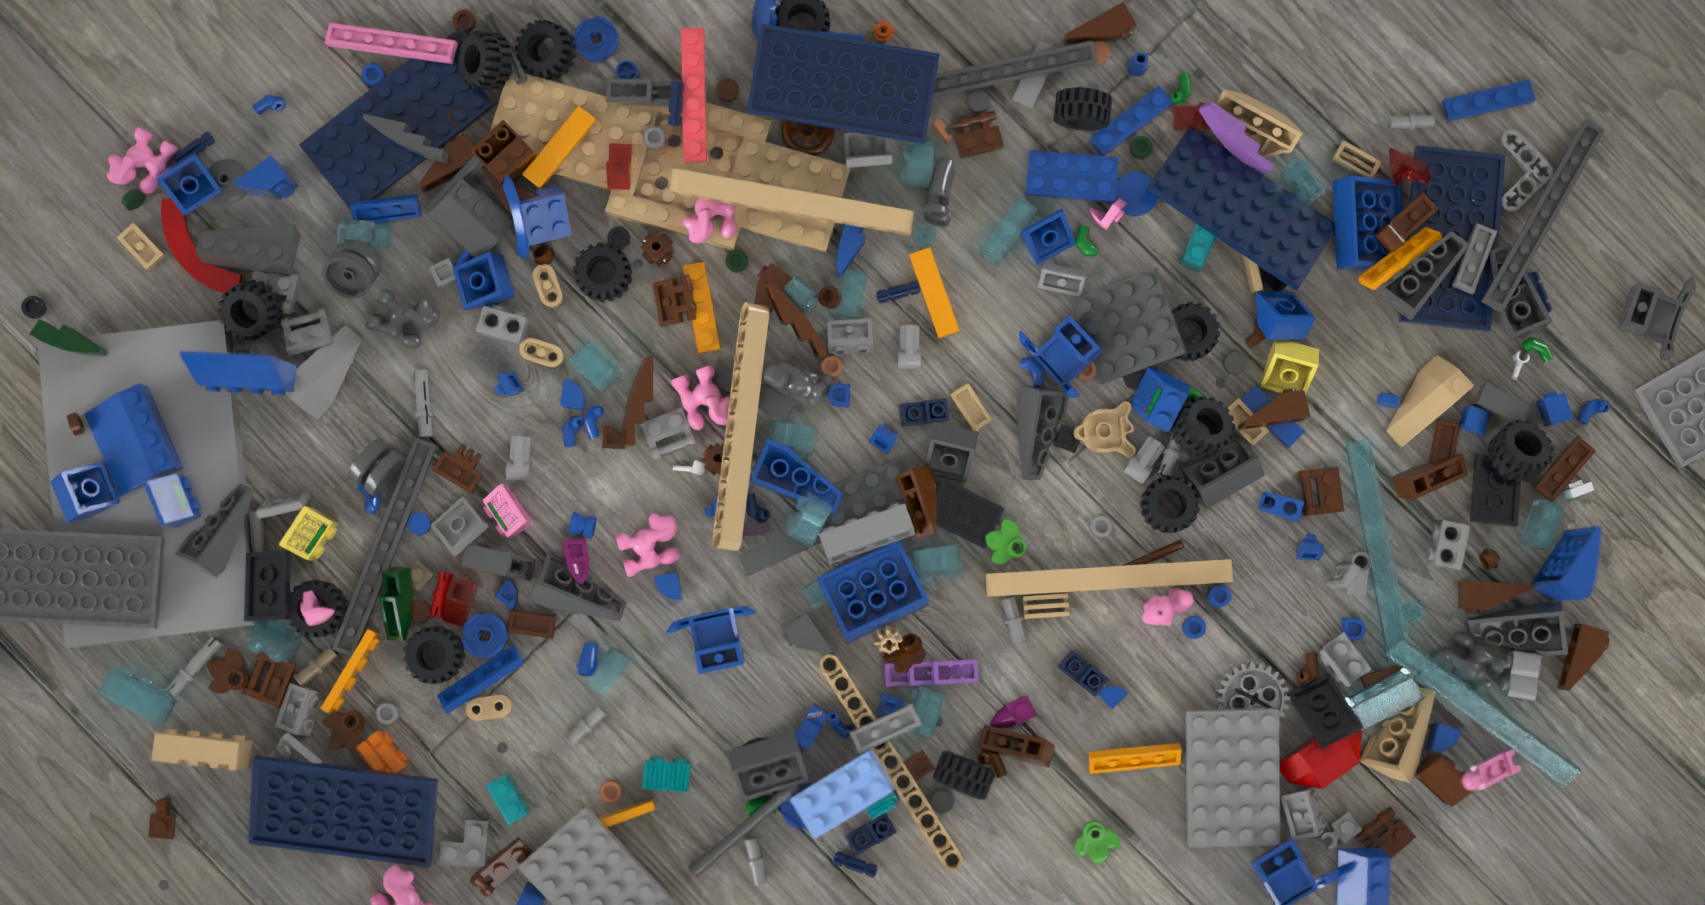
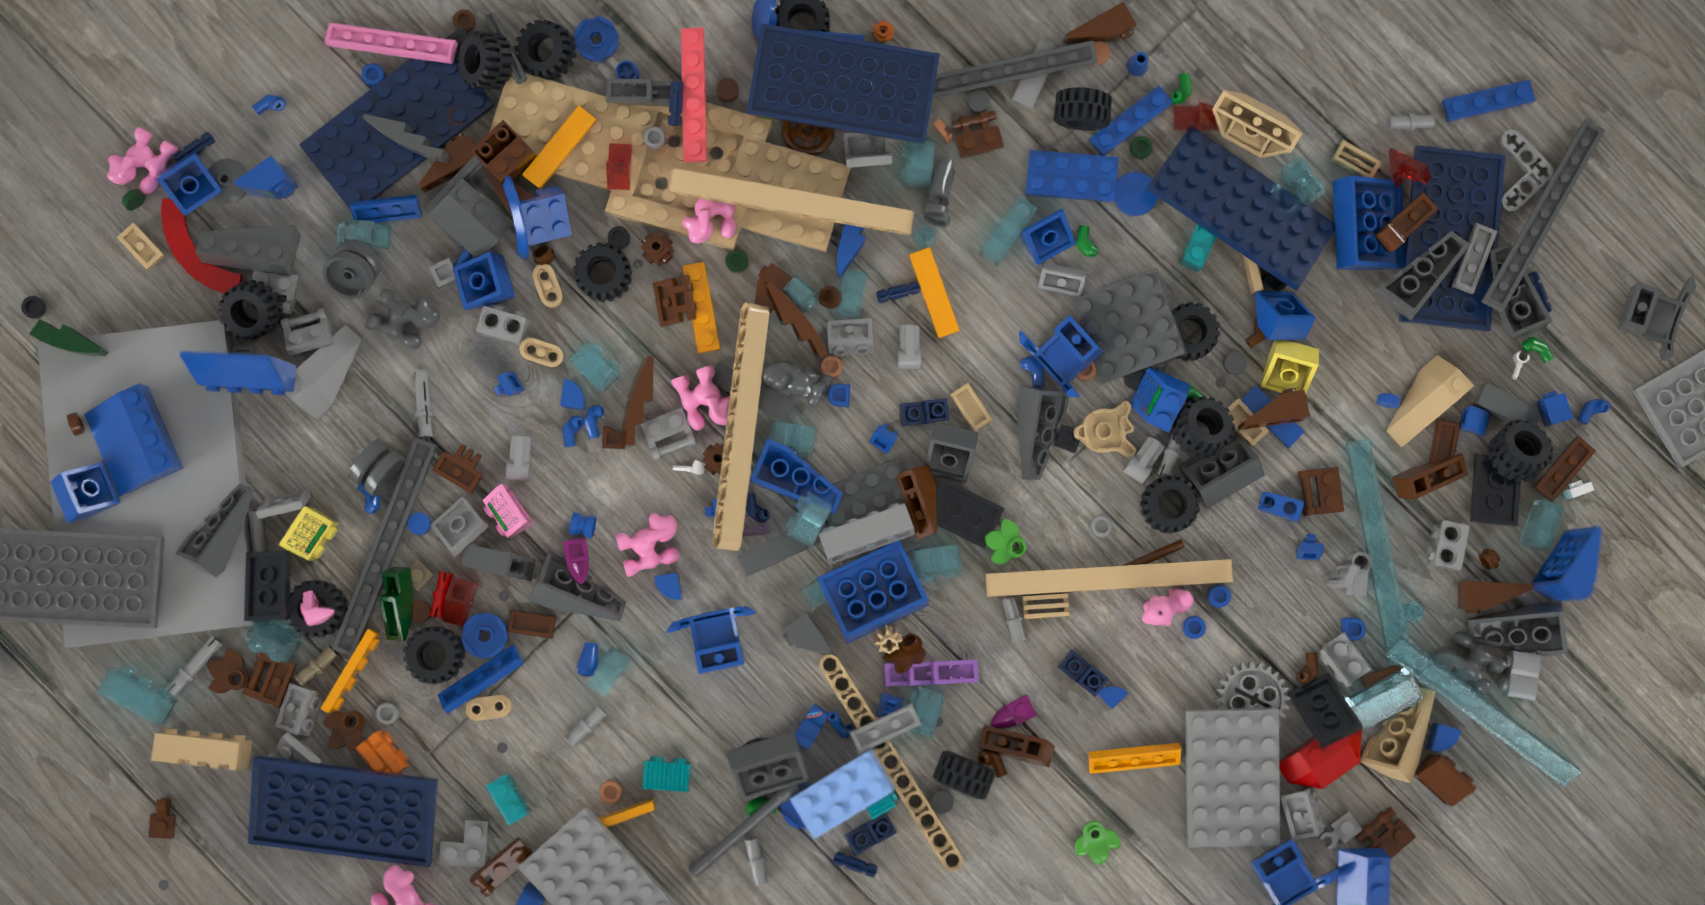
(173, 500): slope -> none
(508, 594): blue tile -> none
(919, 765): reddish brown plate -> none
(1114, 214): bright pink plate -> none
(1231, 134): medium lavender slope -> none
(1399, 258): light orange tile -> none
(1491, 770): bright pink plate -> none
(1584, 650): reddish brown slope -> none

